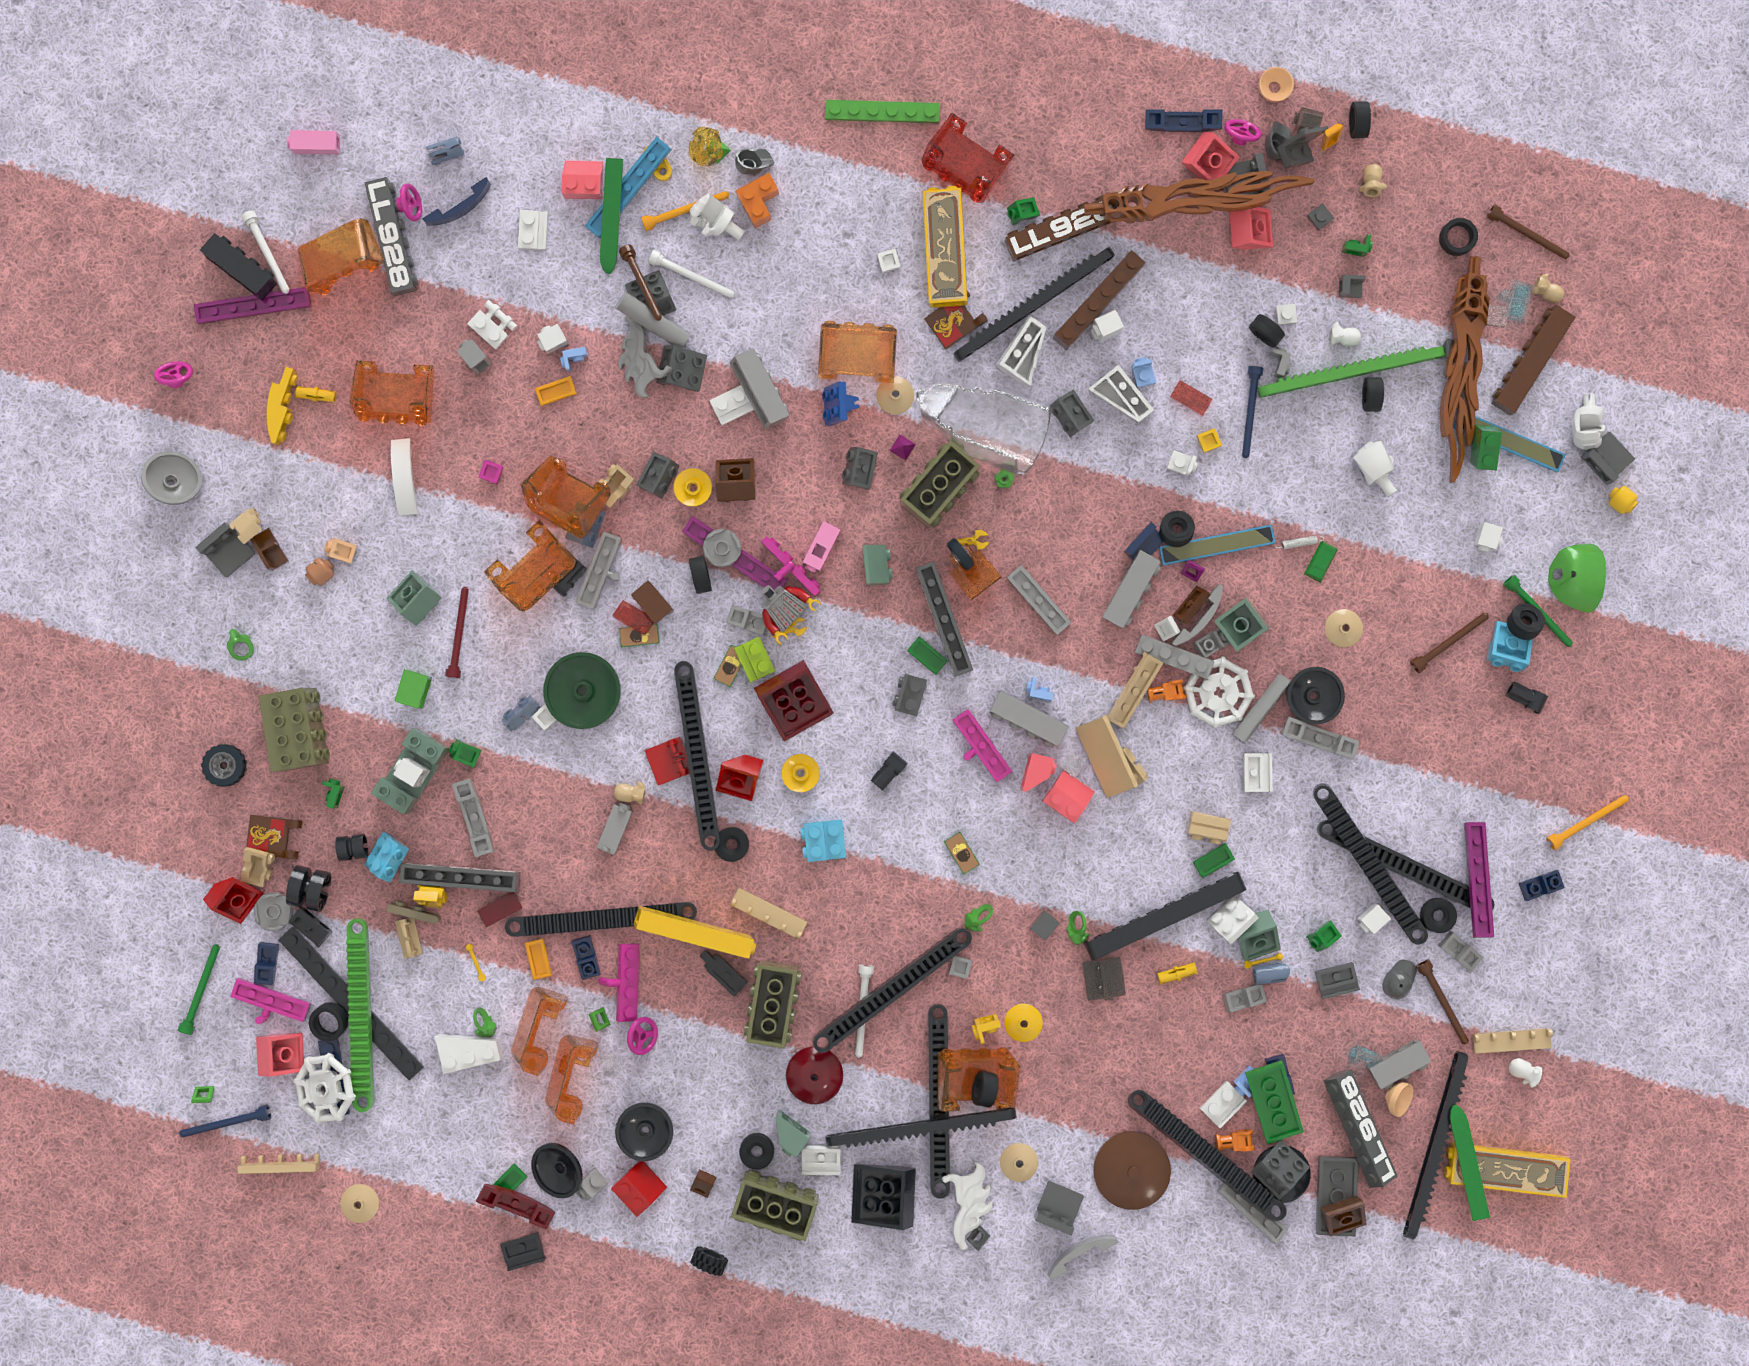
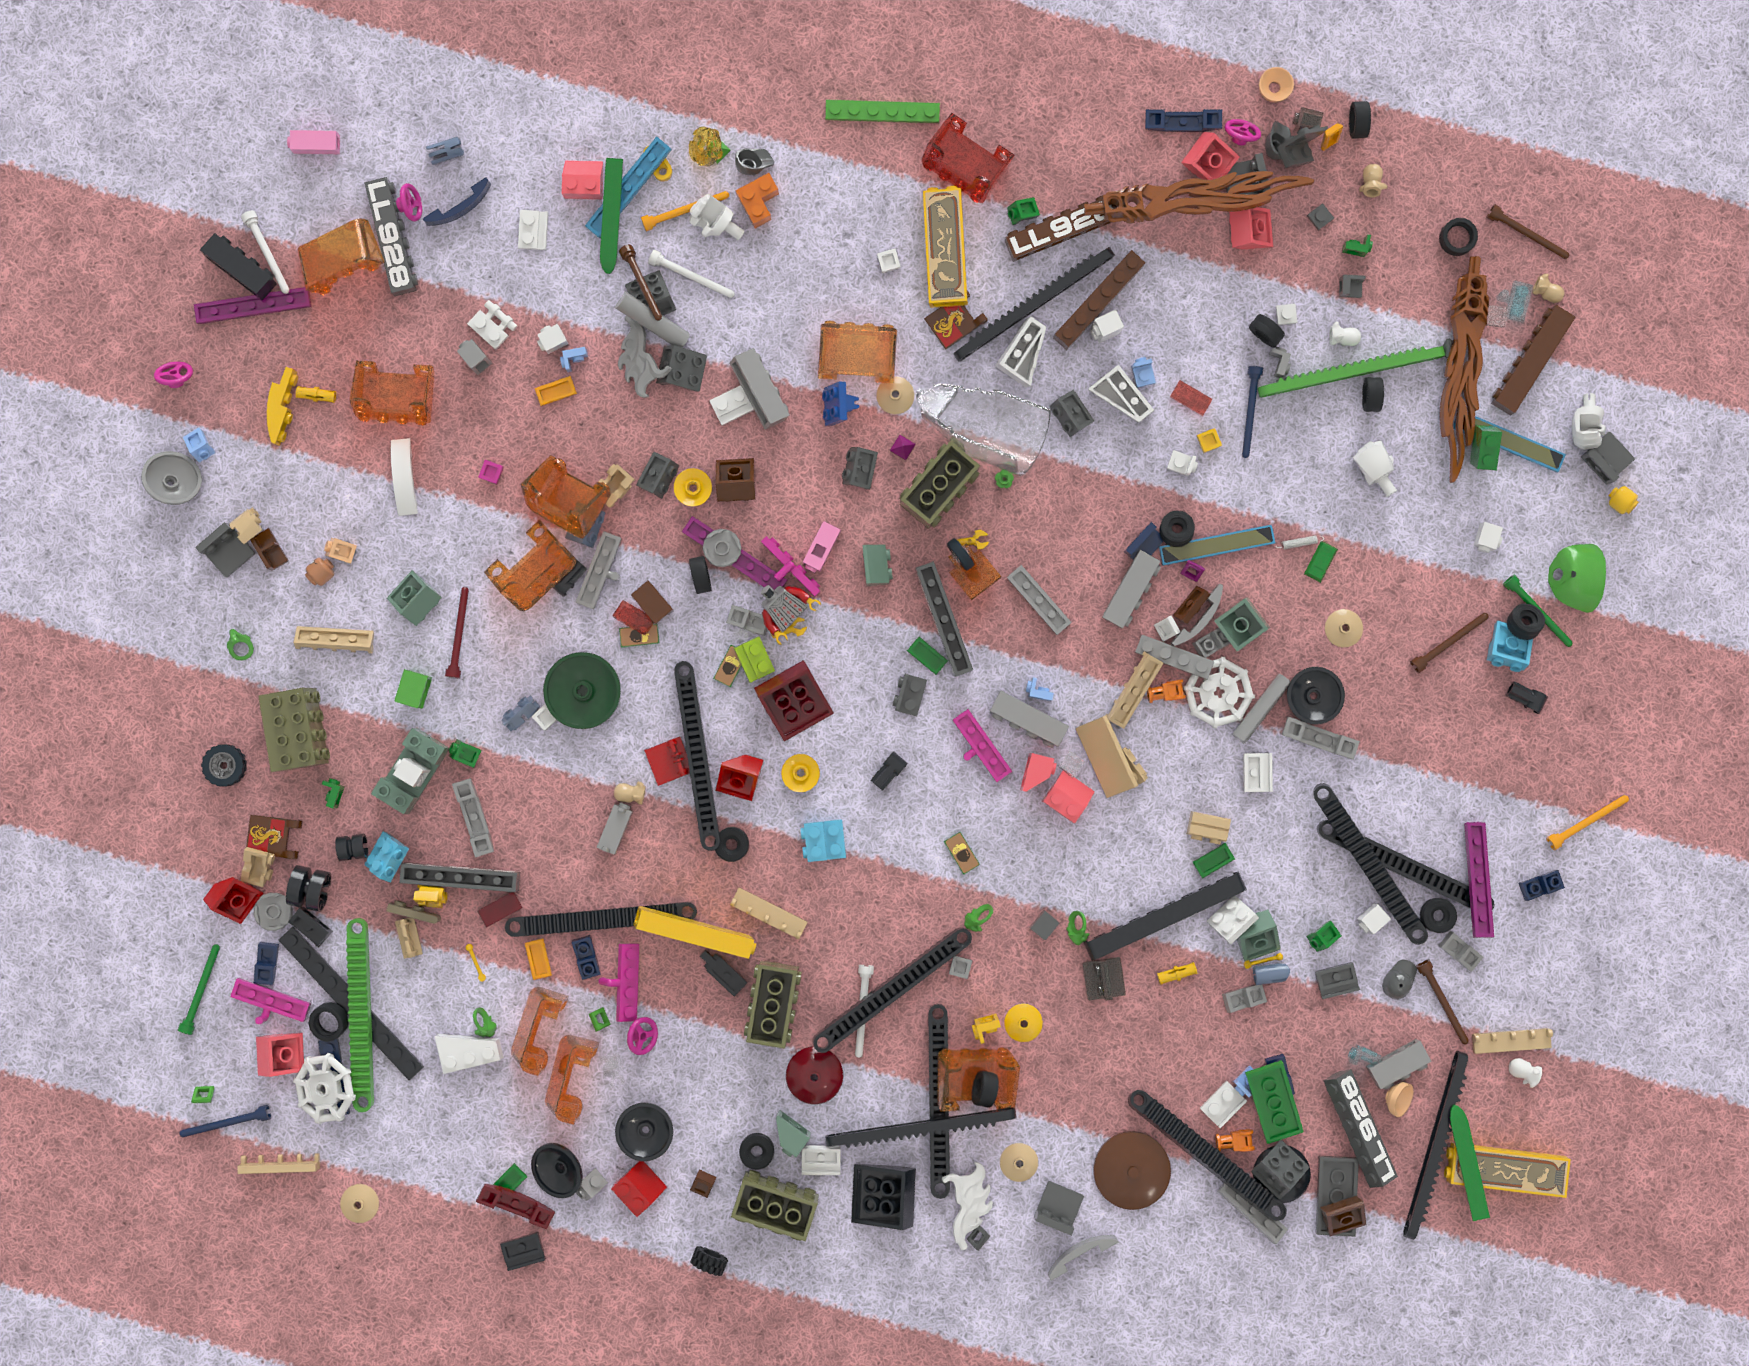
(198, 445): none -> light blue bracket
(334, 639): none -> tan hinge

